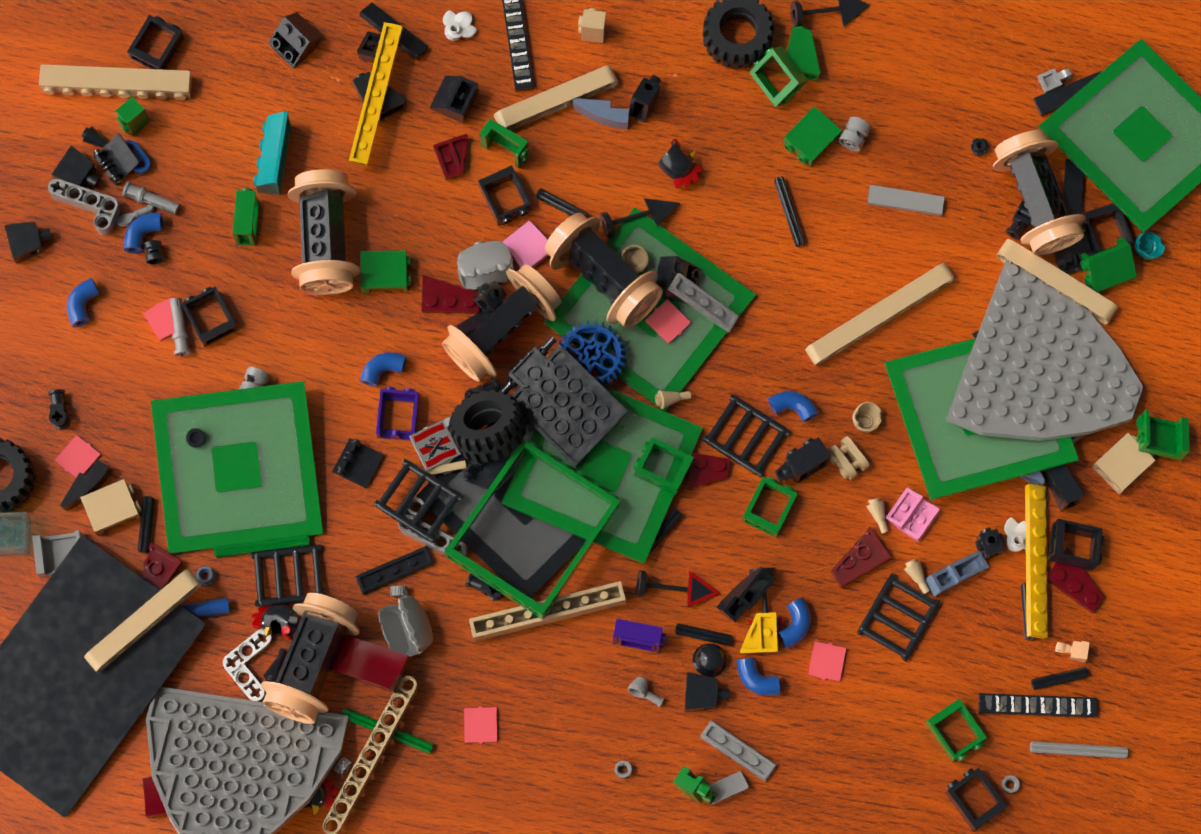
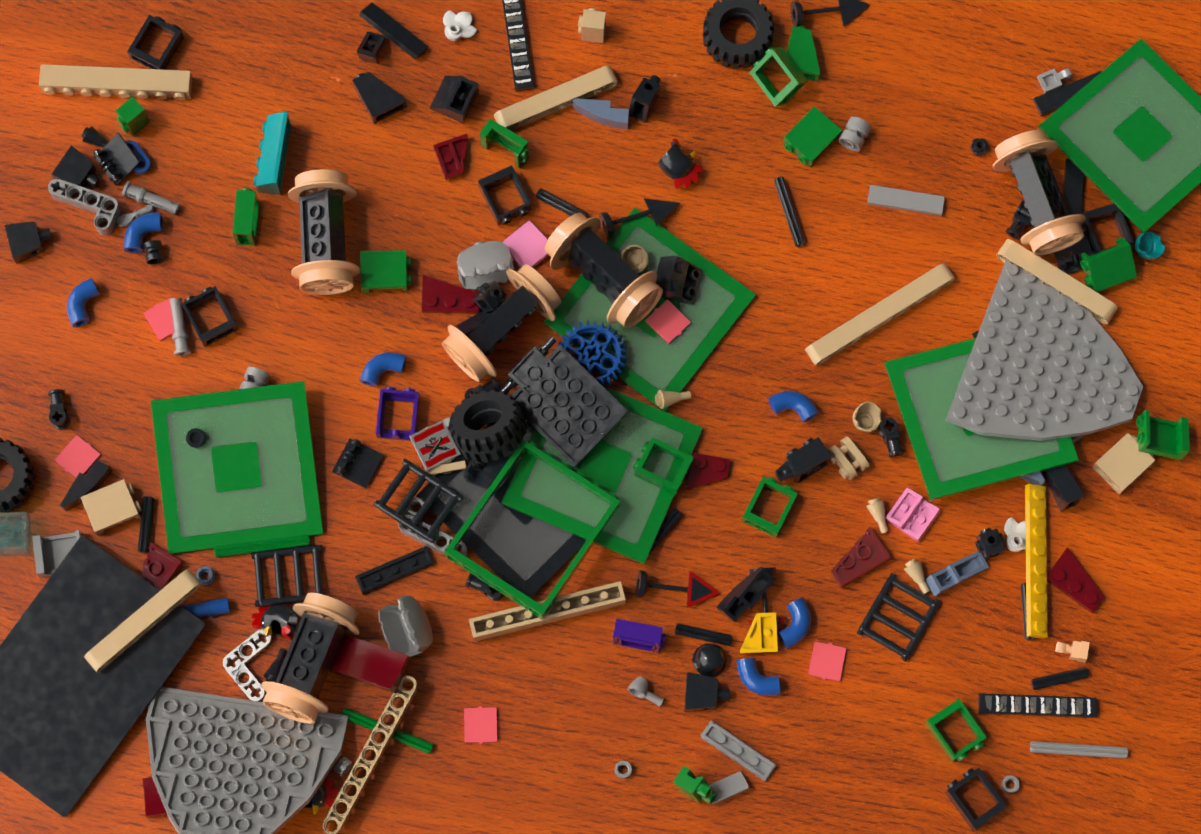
(294, 39): black slope -> none
(375, 94): yellow plate -> none
(398, 591): light grey axle -> none
(703, 302): light grey tile -> none
(766, 422): black bar -> none
(891, 437): none -> black connector
(1056, 544): black window -> none

